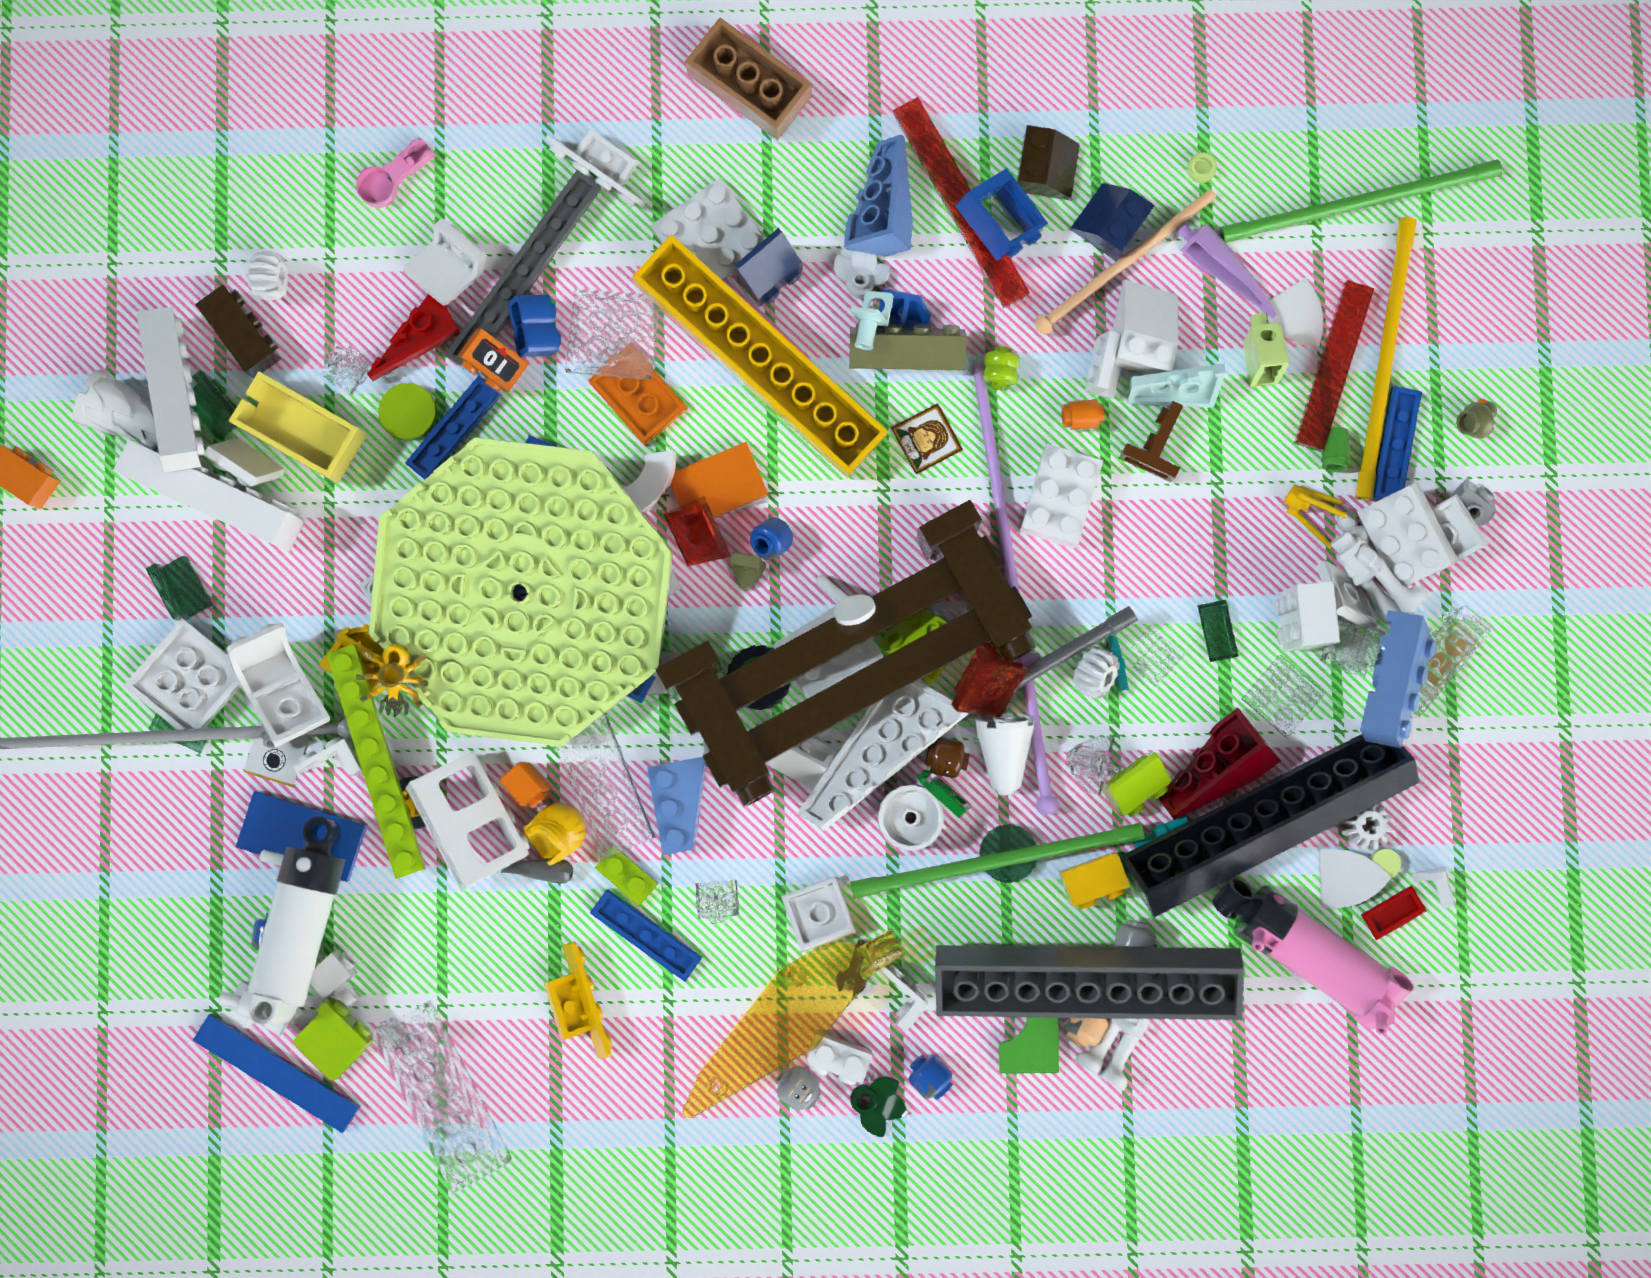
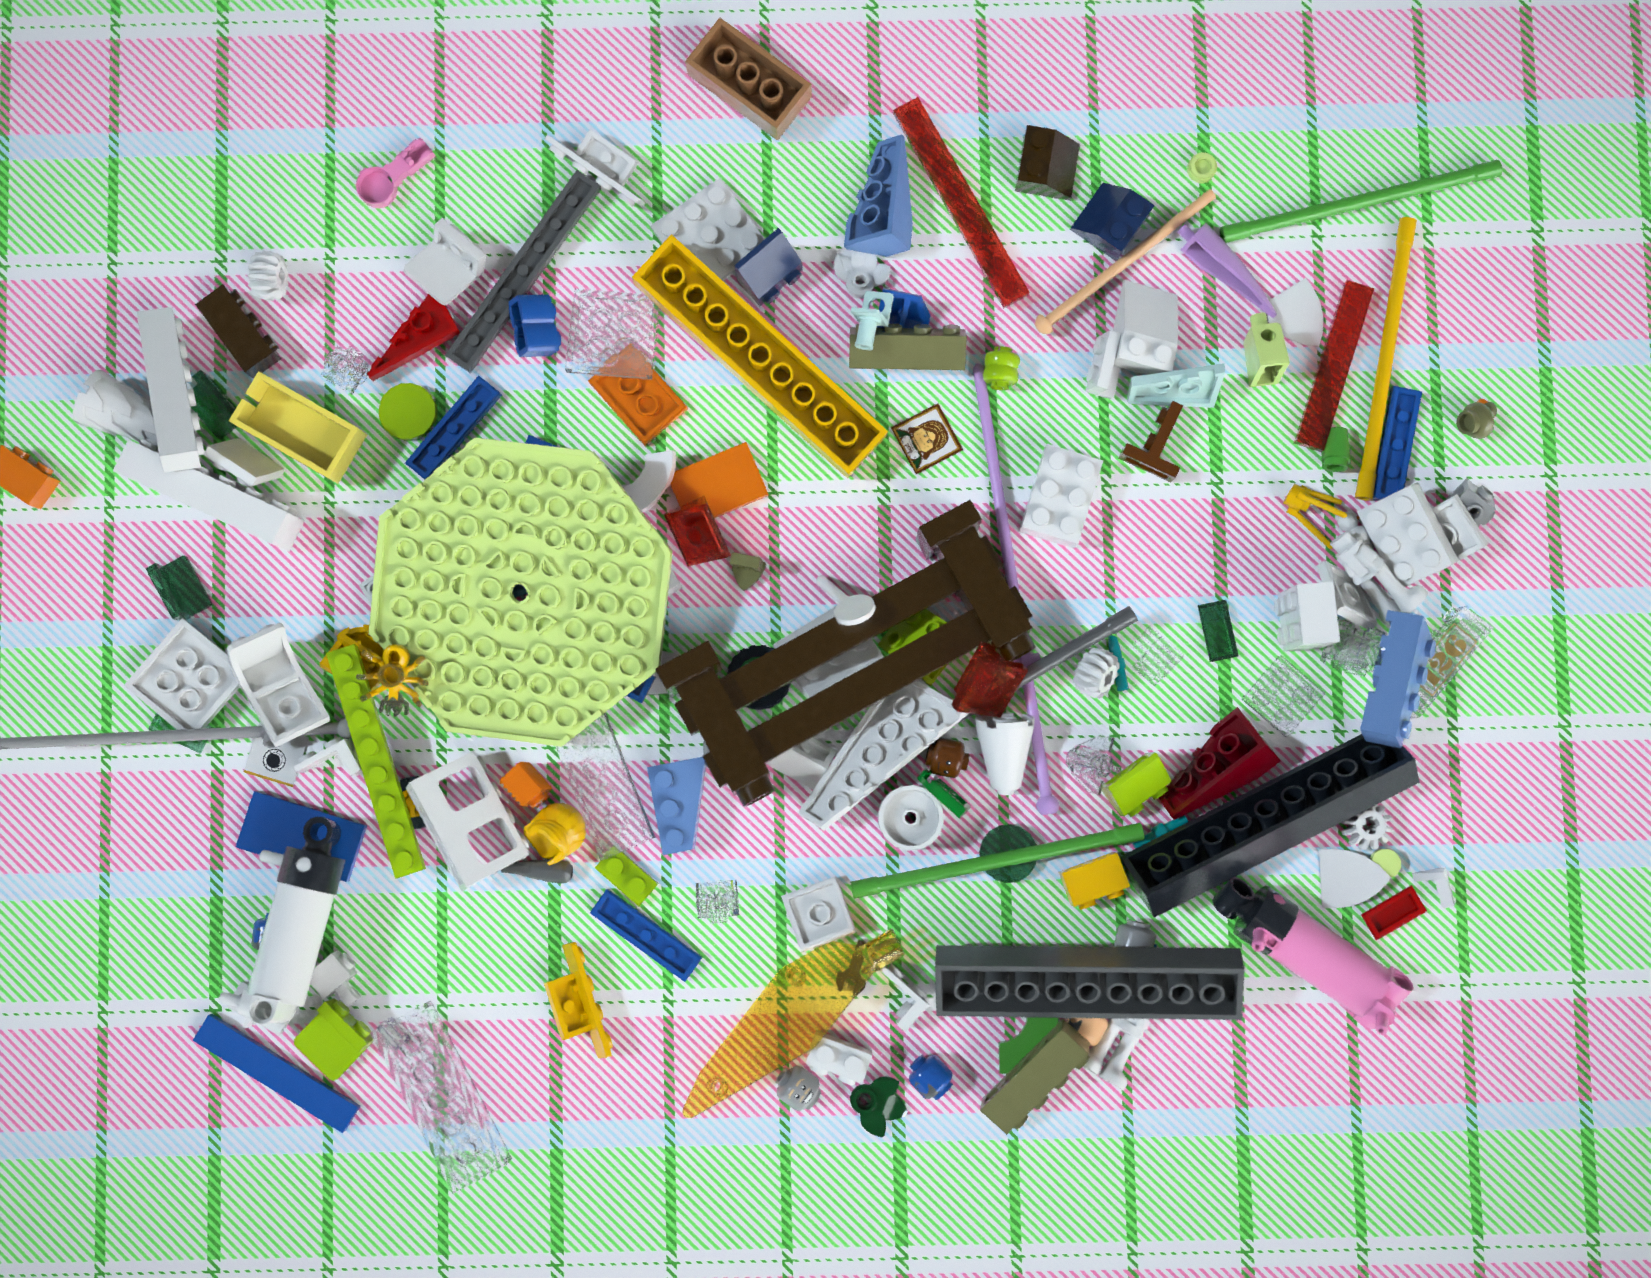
(492, 360): brick -> none
(771, 538): blue head -> none
(1017, 204): blue window -> none
(1035, 1077): none -> olive brick
(1082, 414): orange brick -> none

